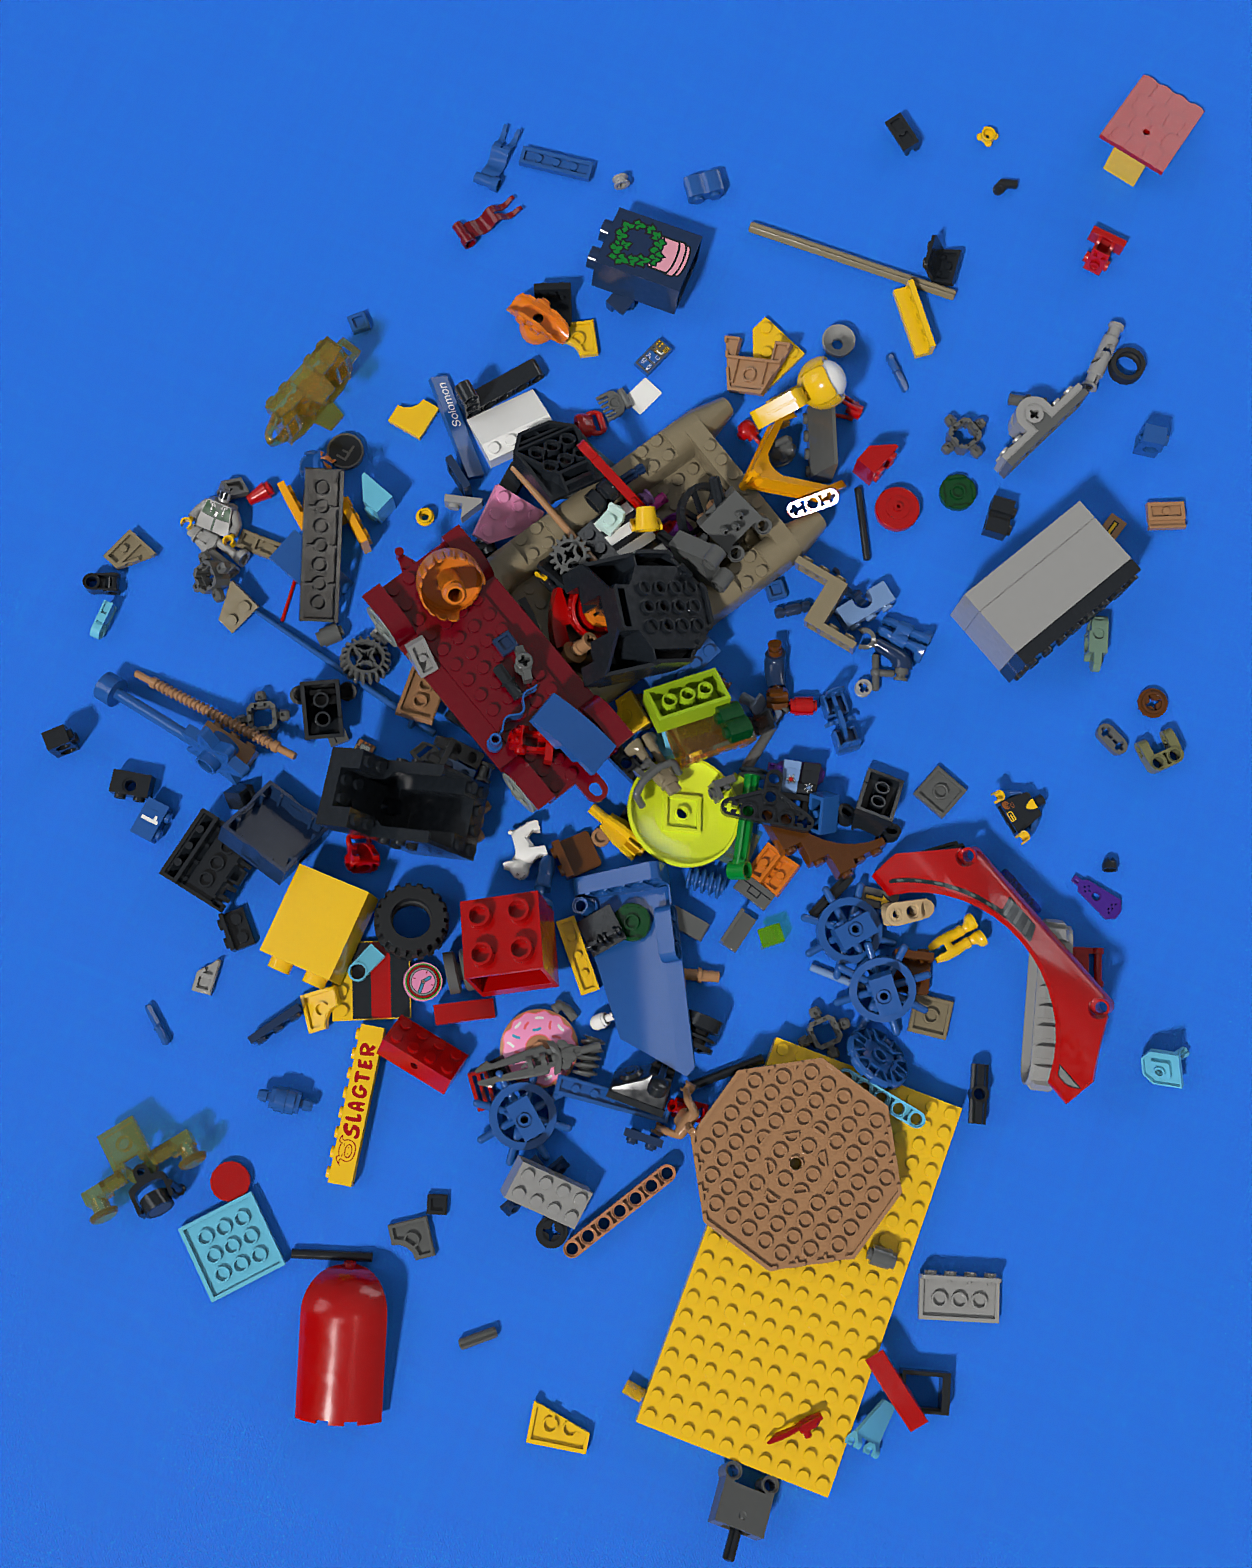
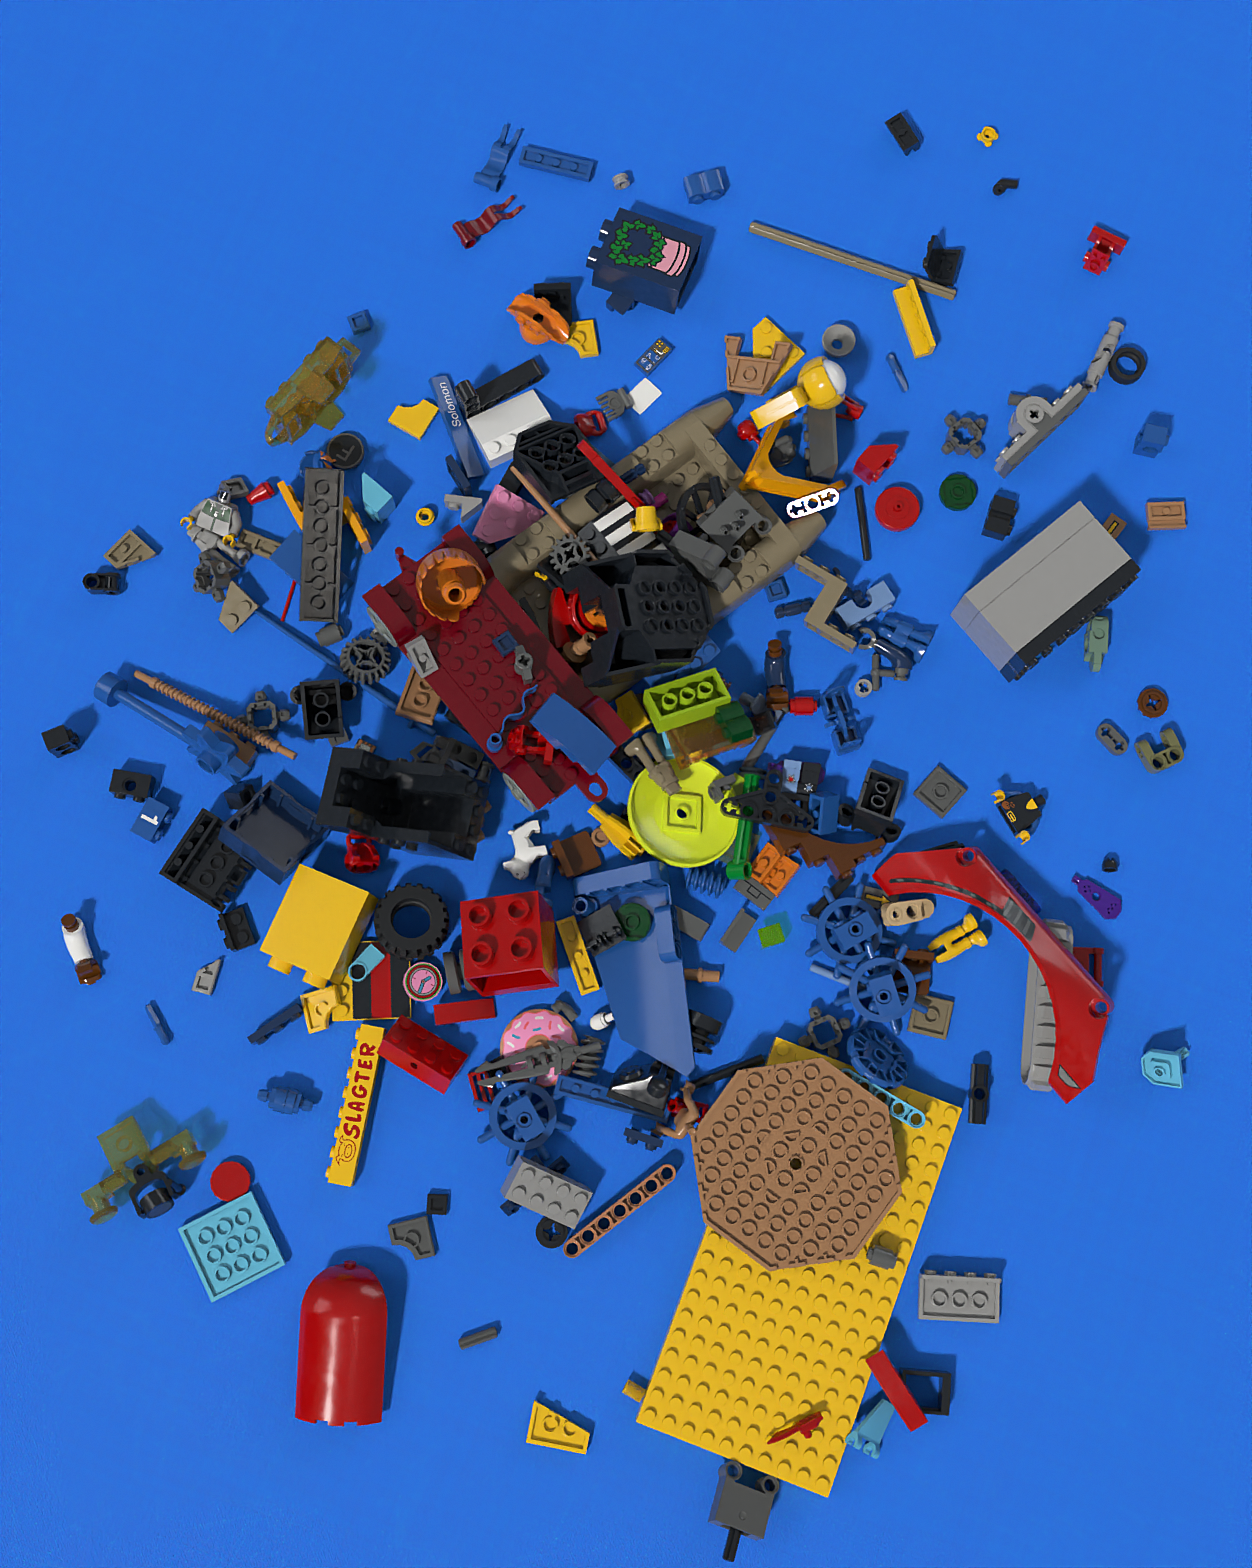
(79, 949): none -> piece
(103, 620): medium azure piece -> none
(337, 1255): black piece -> none
(508, 682): black axle -> none
(611, 519): light aqua bracket -> none
(653, 770): dark grey piece -> none
(1148, 130): piece -> none

